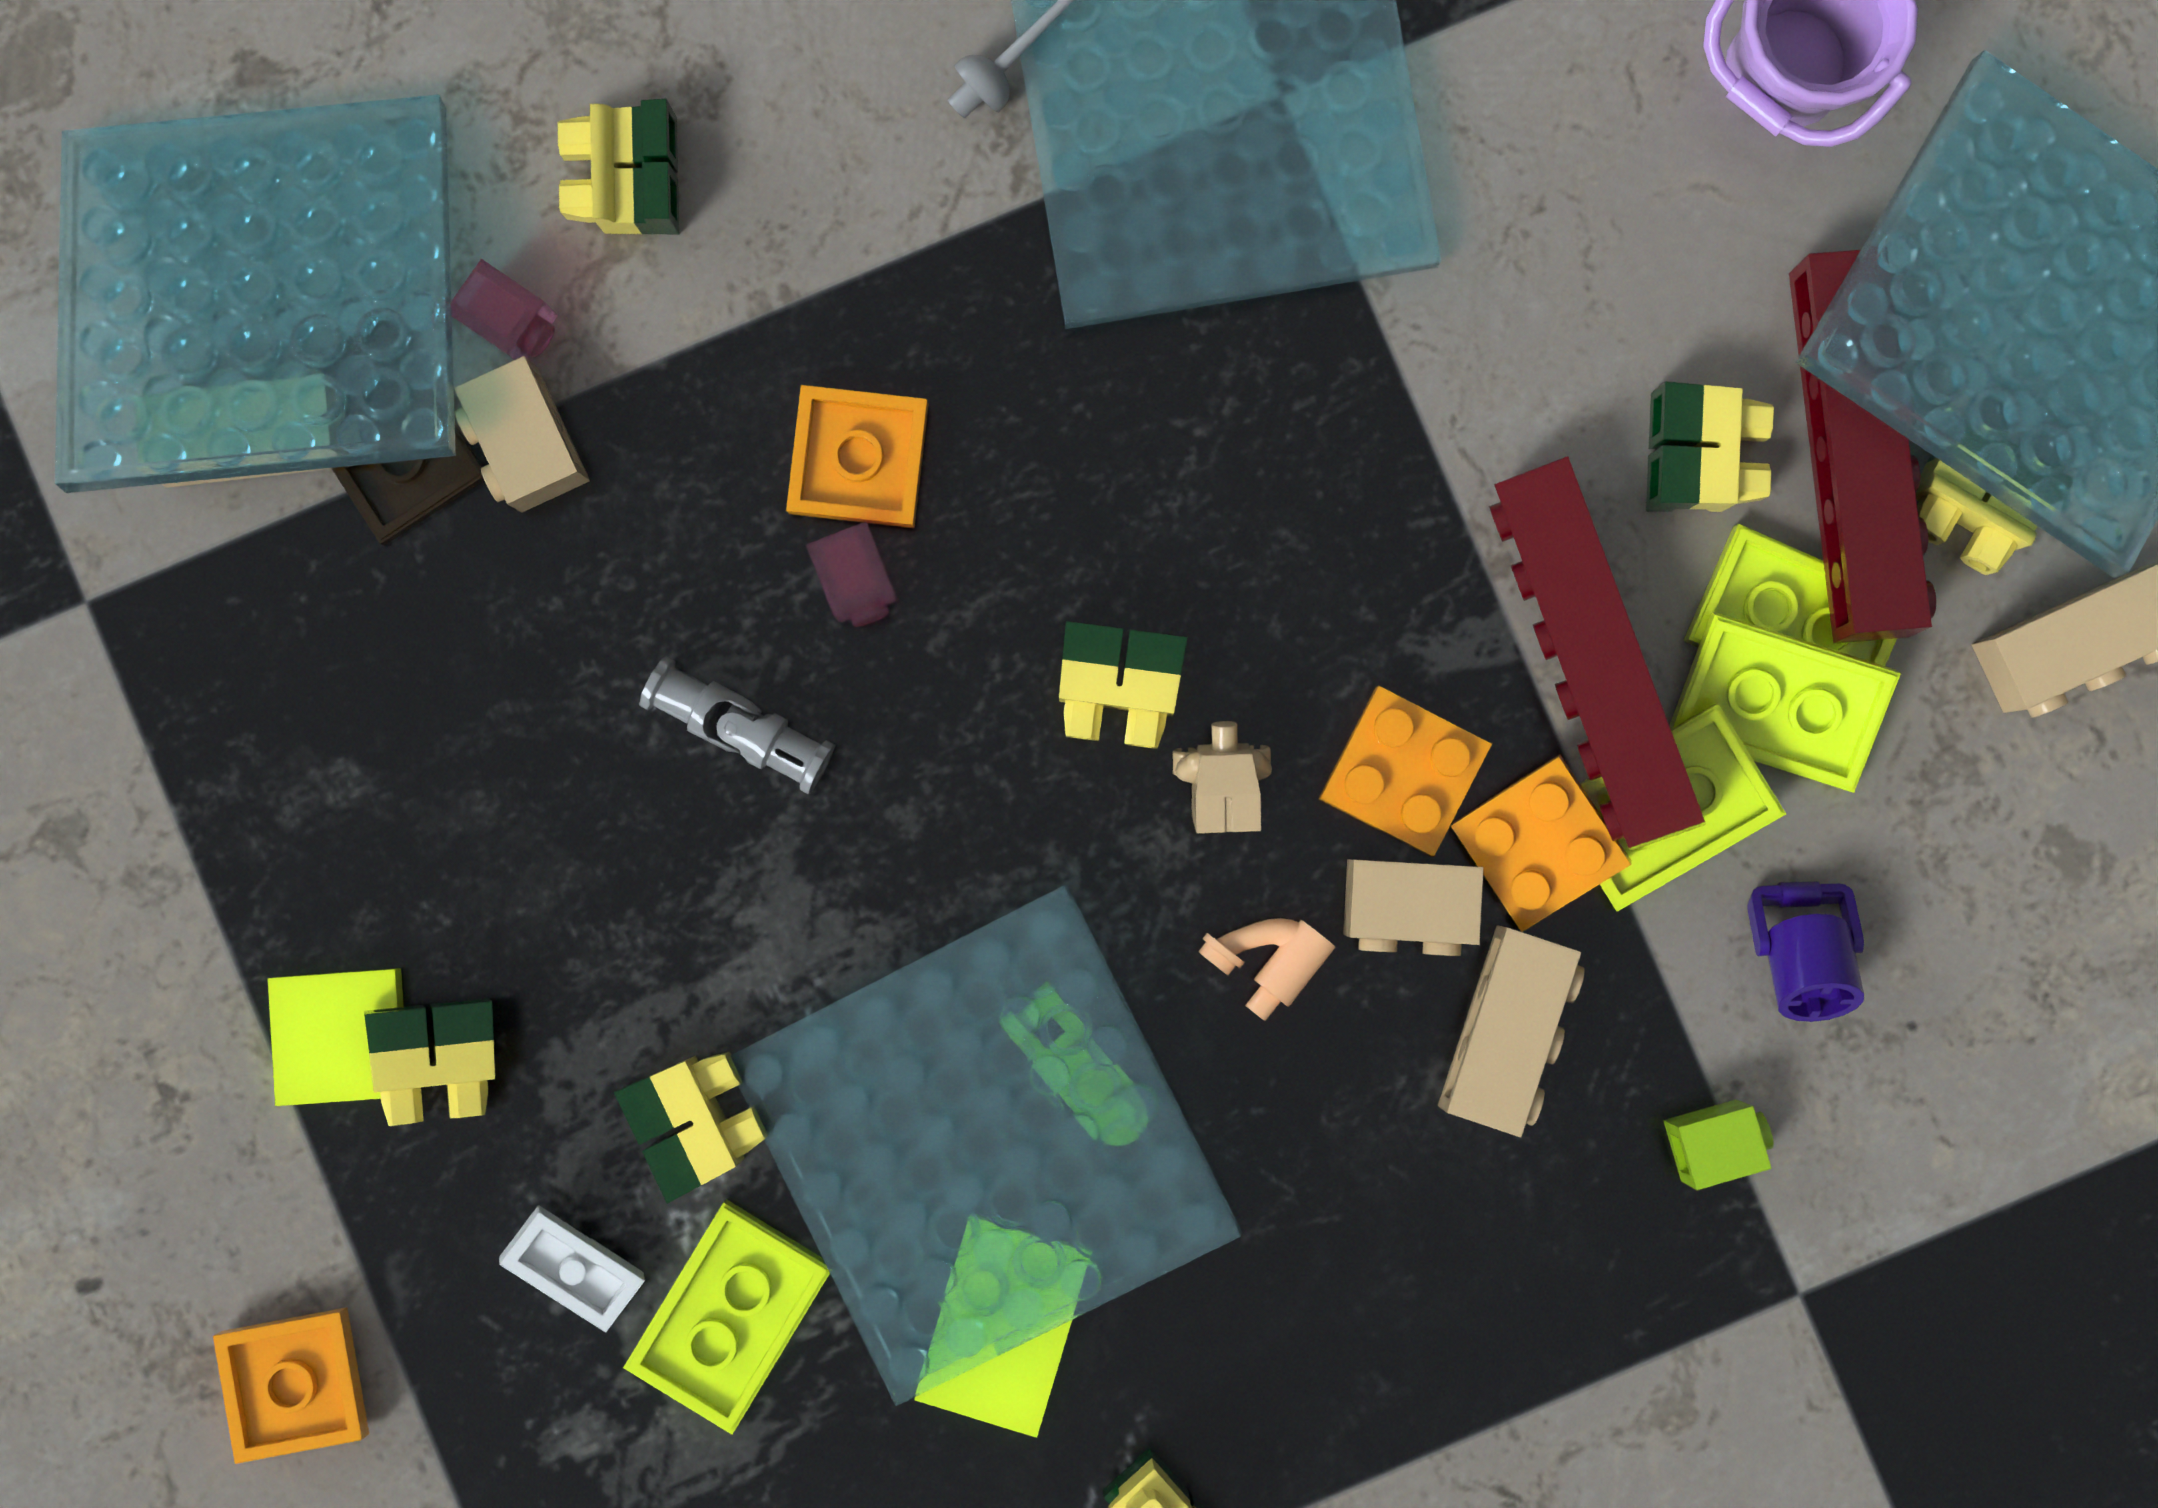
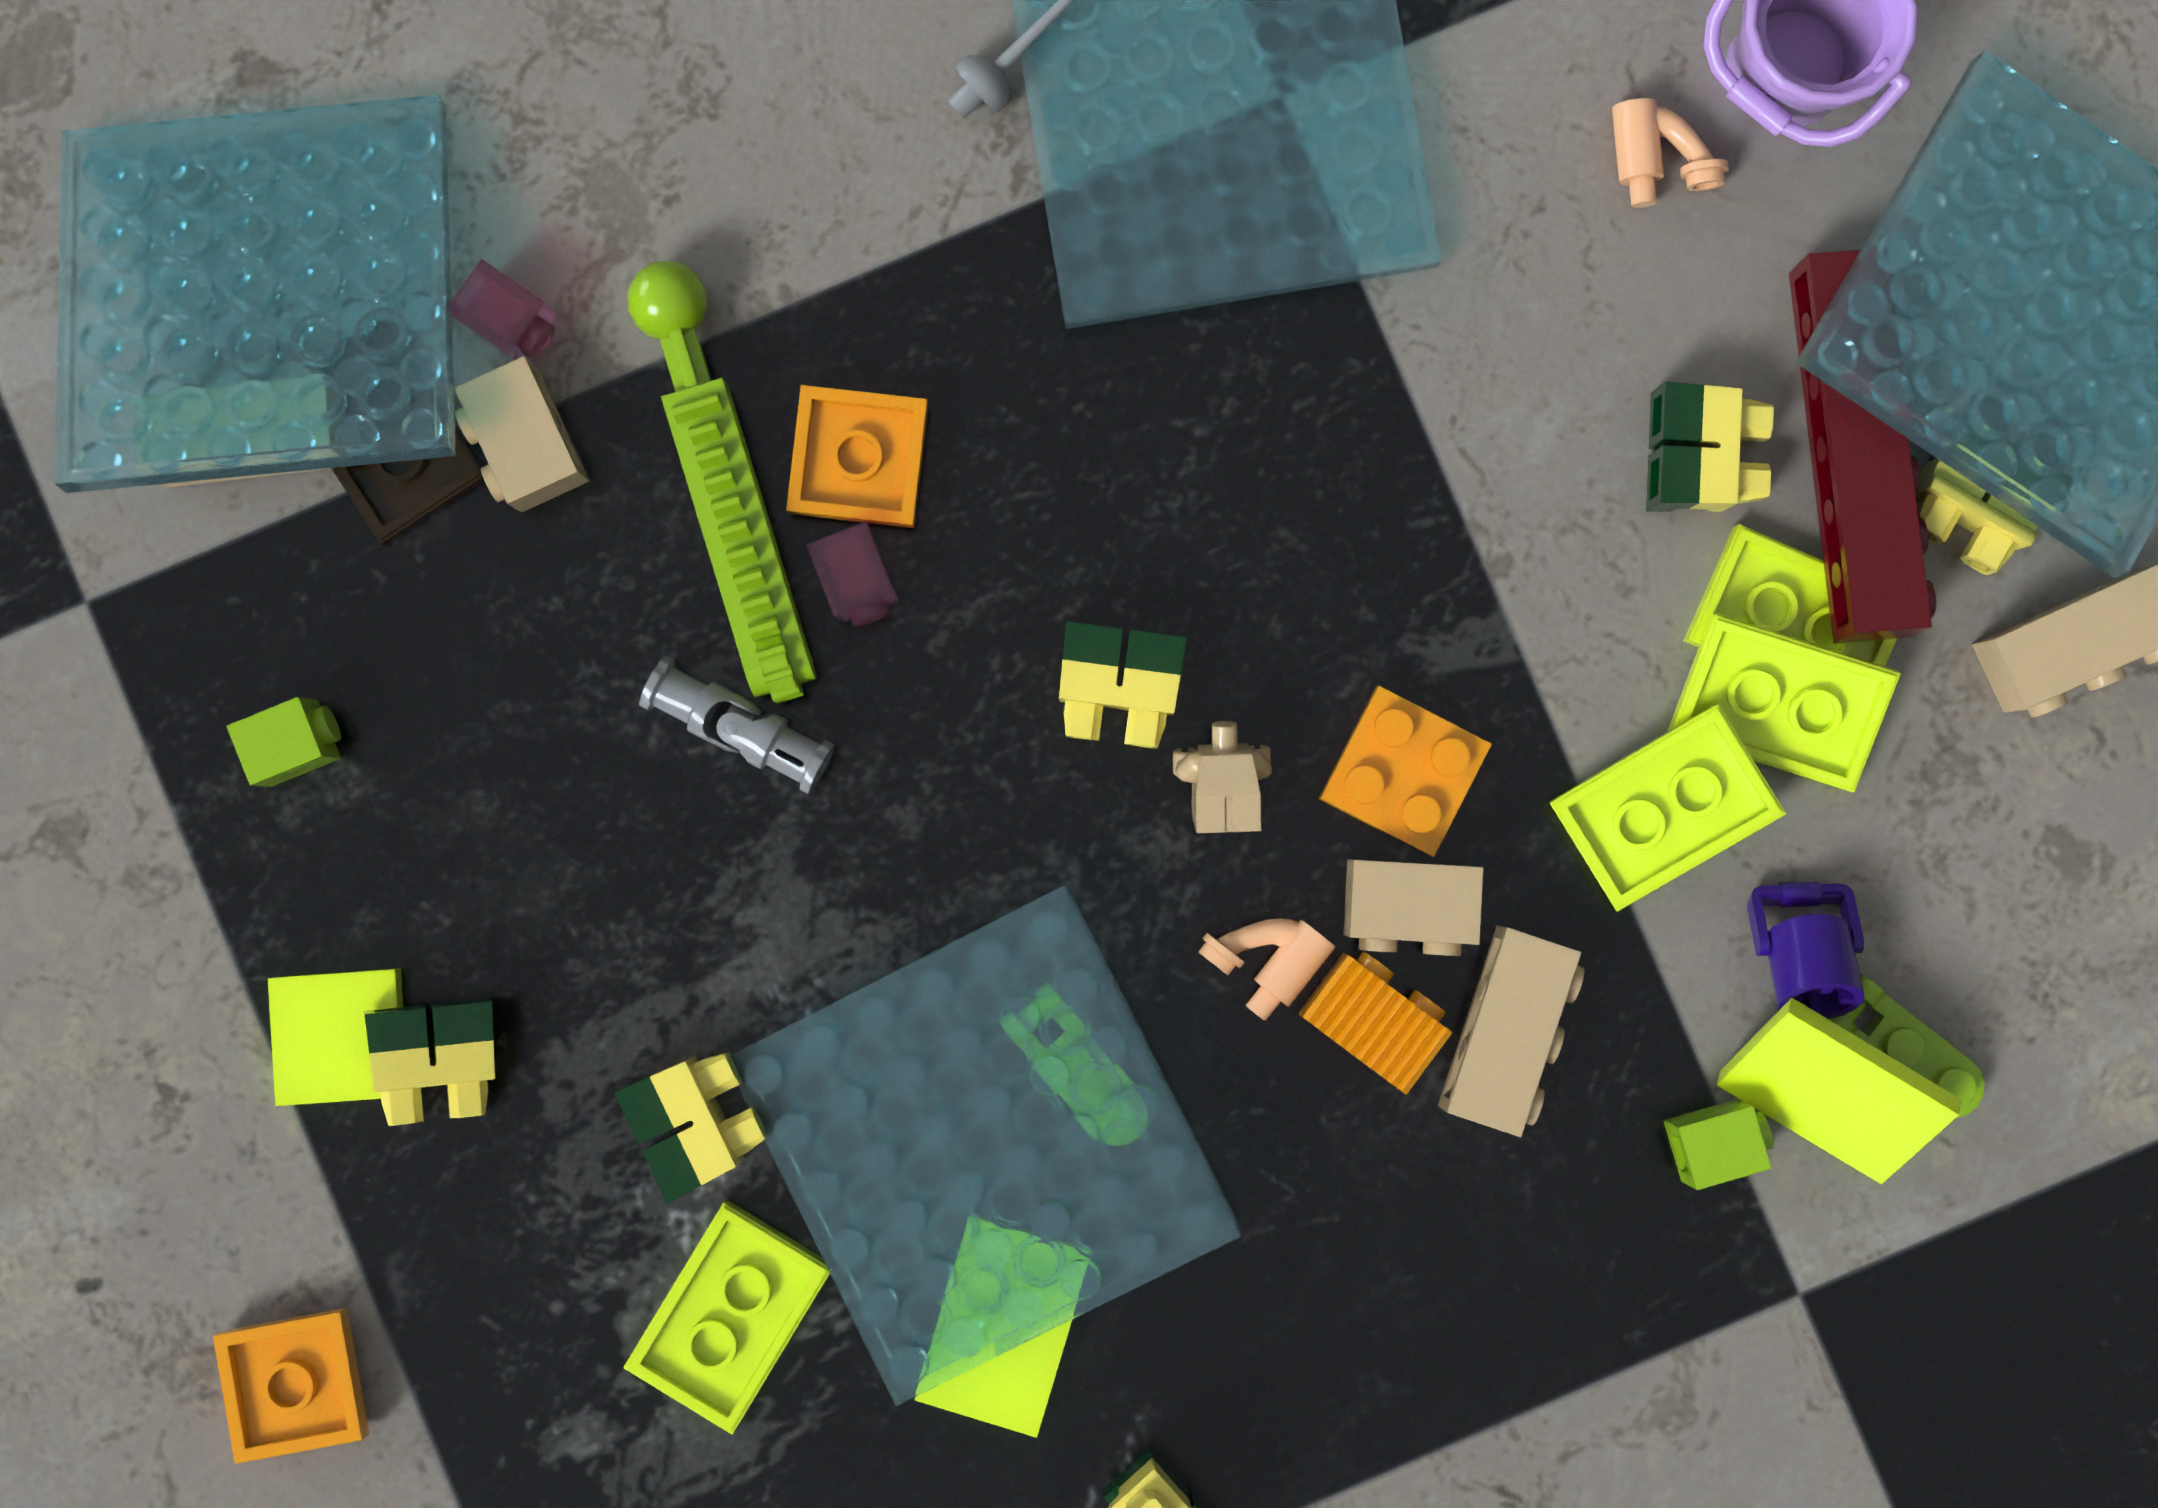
(285, 741): none -> lime brick
(572, 1268): white plate -> none
(631, 168): hips -> none
(669, 305): none -> lime gear
(1376, 1021): none -> light orange brick
(1541, 843): light orange plate -> none
(1598, 654): dark red brick -> none
(1639, 155): none -> light nougat plant
(1838, 1091): none -> neon yellow tile
(1915, 1046): none -> lime plate

